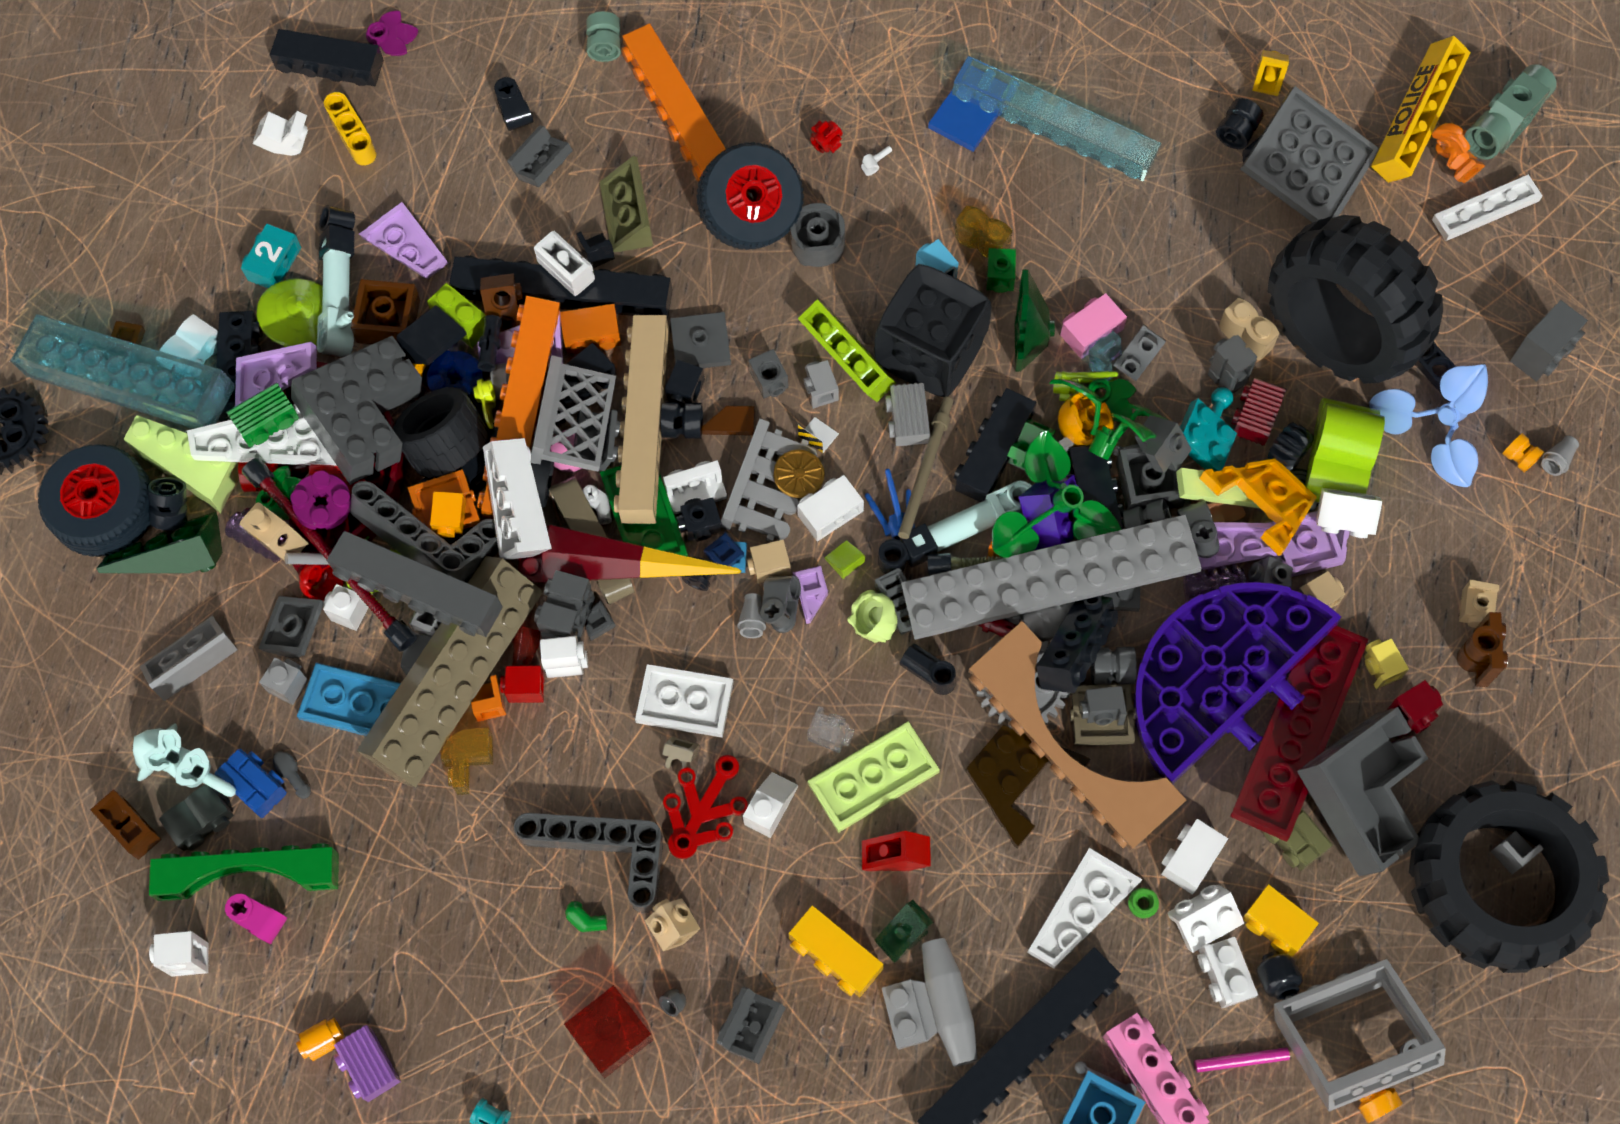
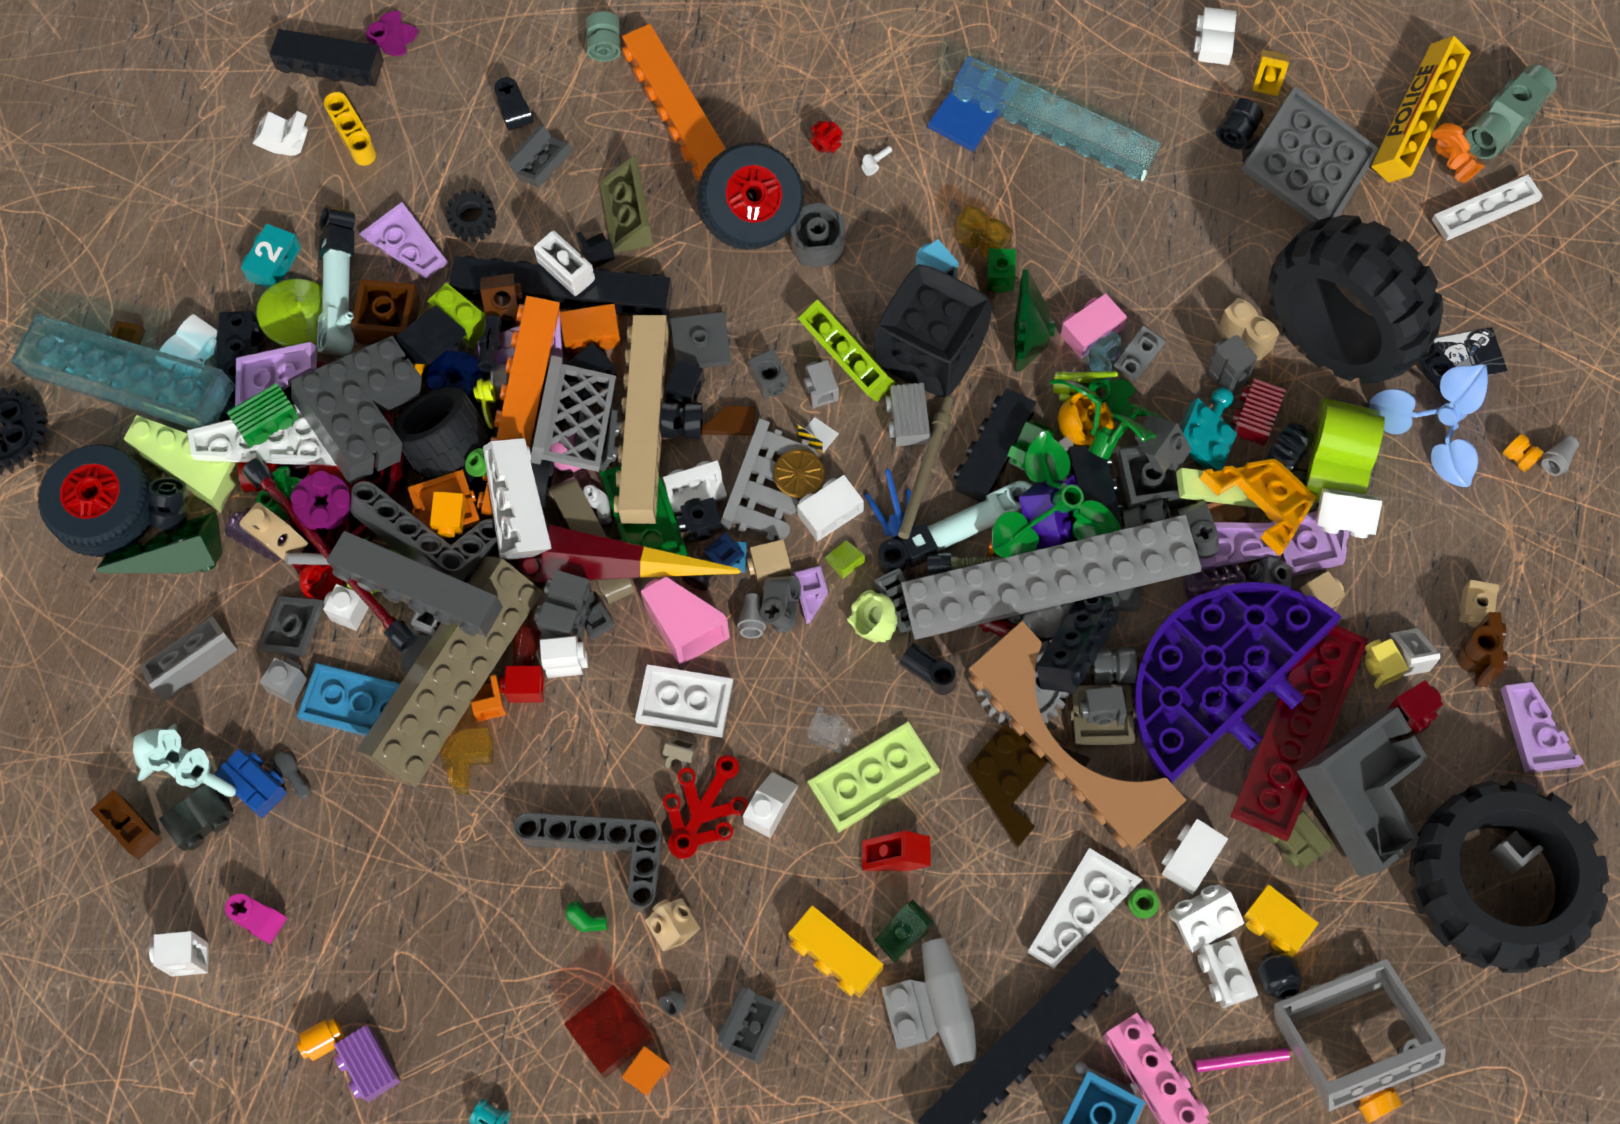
(182, 877): green arch -> none
(465, 203): none -> black tyre
(475, 463): none -> bright green plate
(646, 1071): none -> orange panel
(683, 619): none -> bright pink slope
(1216, 35): none -> white brick
(1415, 650): none -> white slope
(1471, 349): none -> sticker
(1535, 733): none -> lavender wing
(1550, 341): dark grey brick -> none

